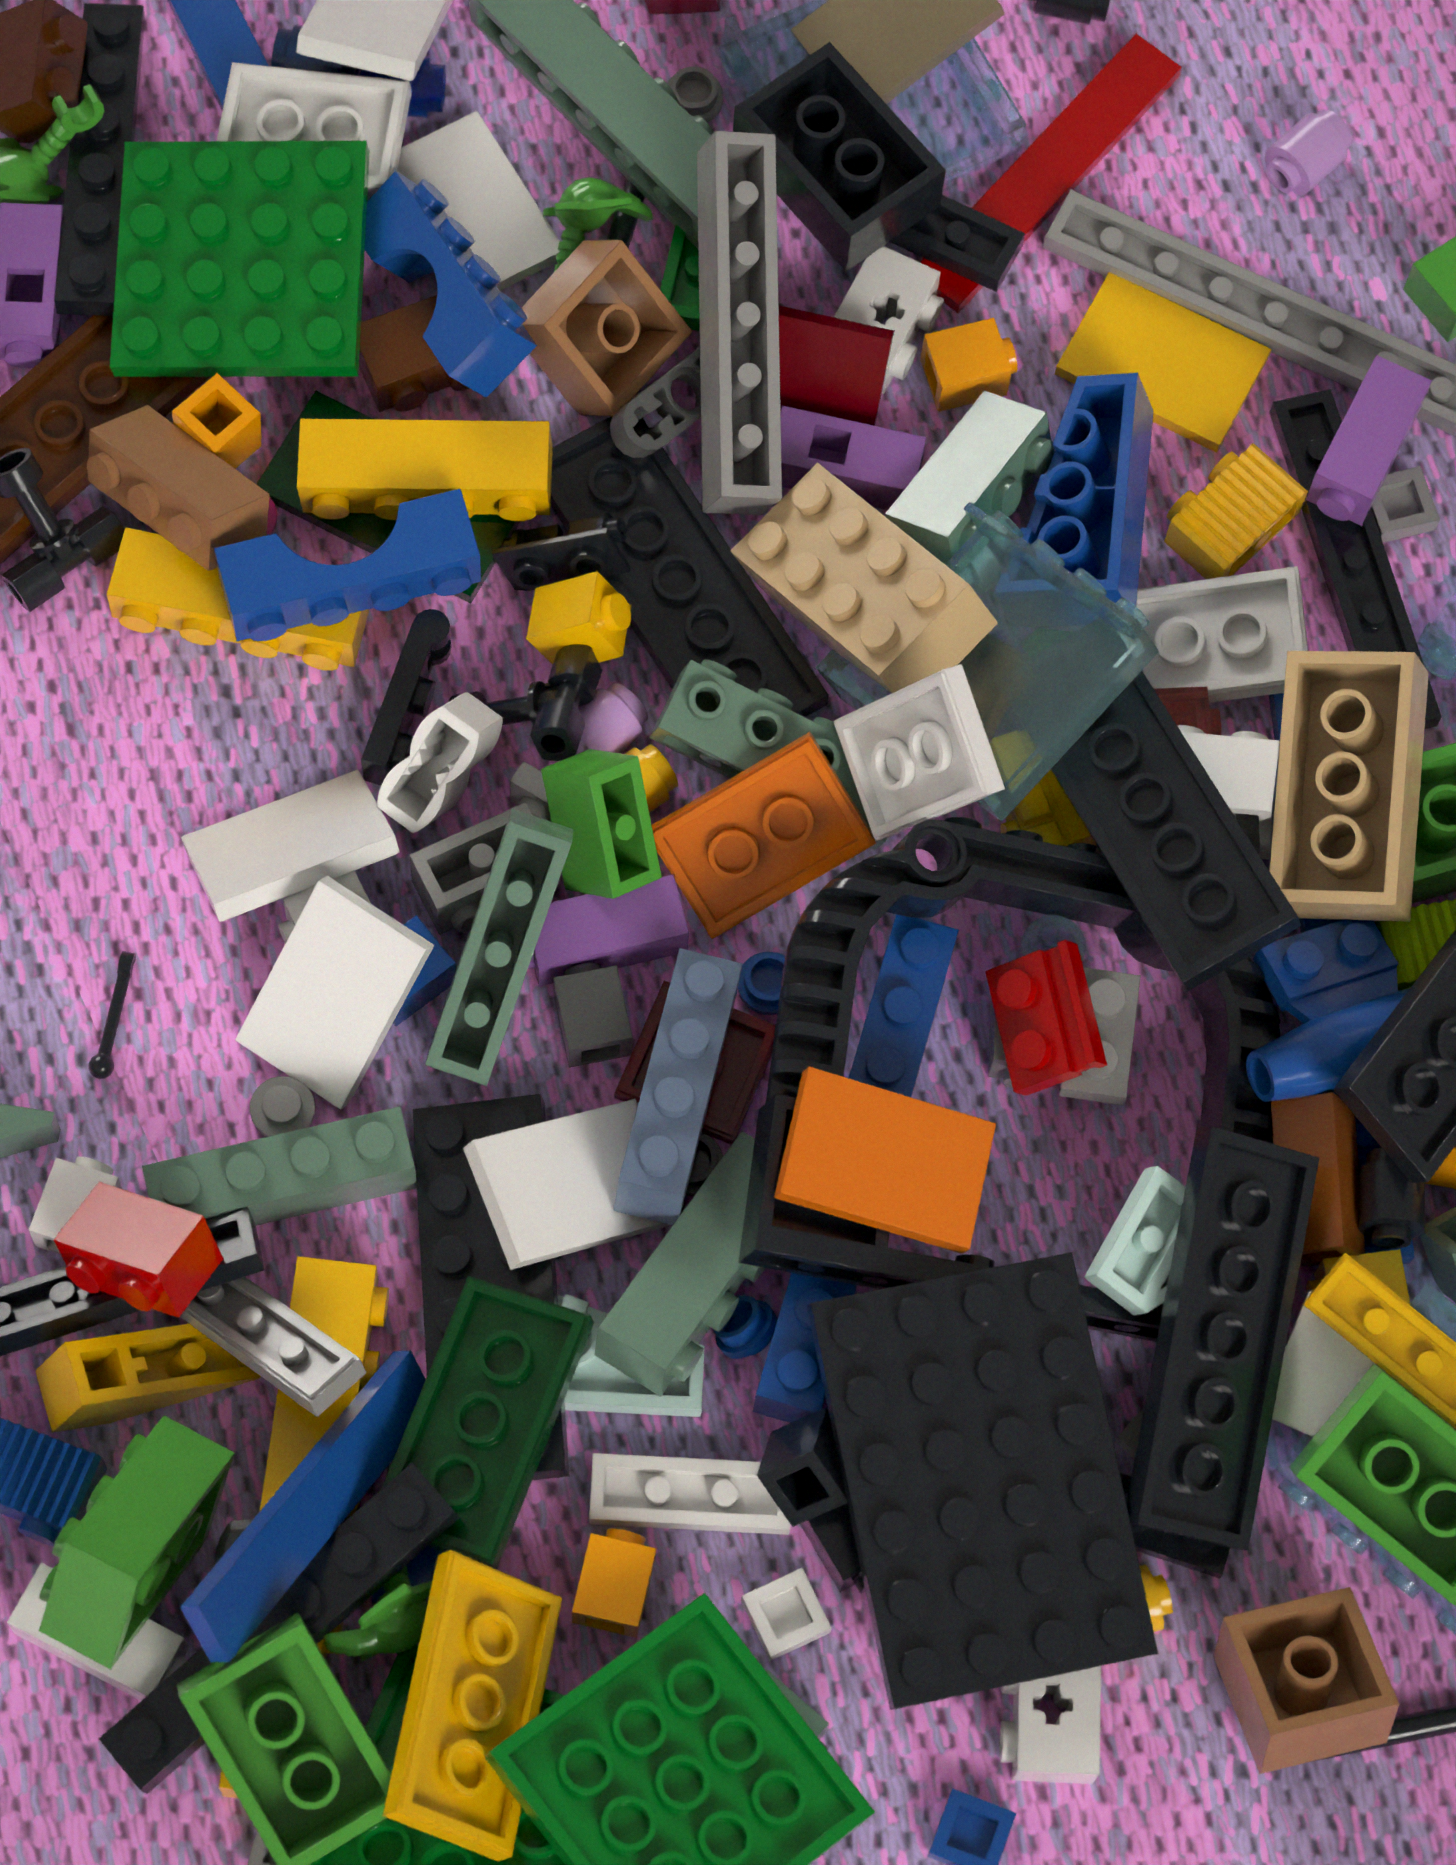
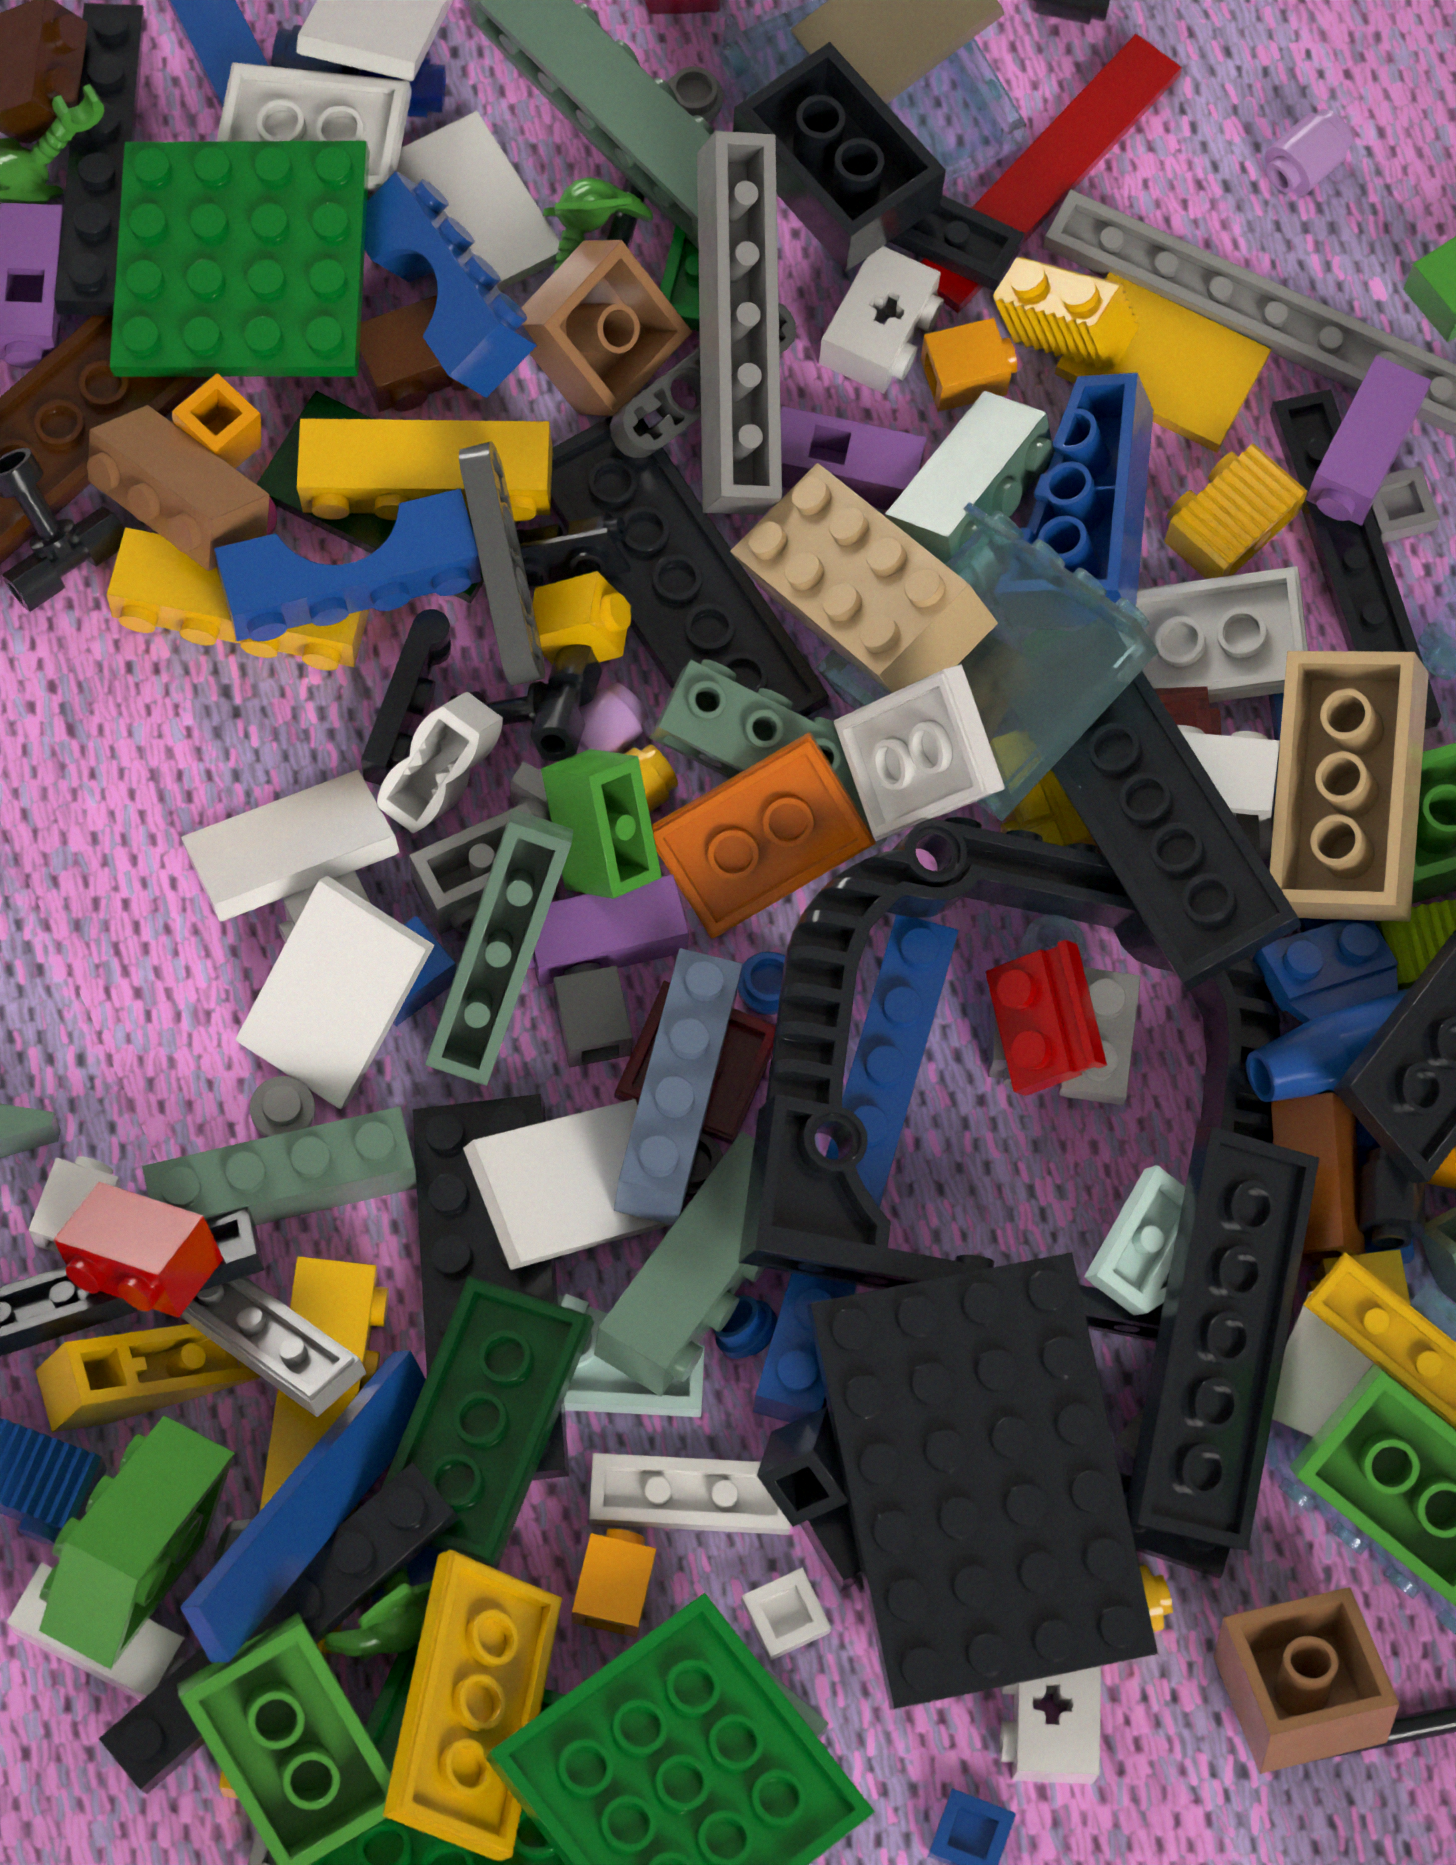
(101, 1064): black hinge -> none
(502, 563): none -> dark grey beam
(832, 365): dark red tile -> none
(885, 1160): orange tile -> none
(1066, 312): none -> yellow brick

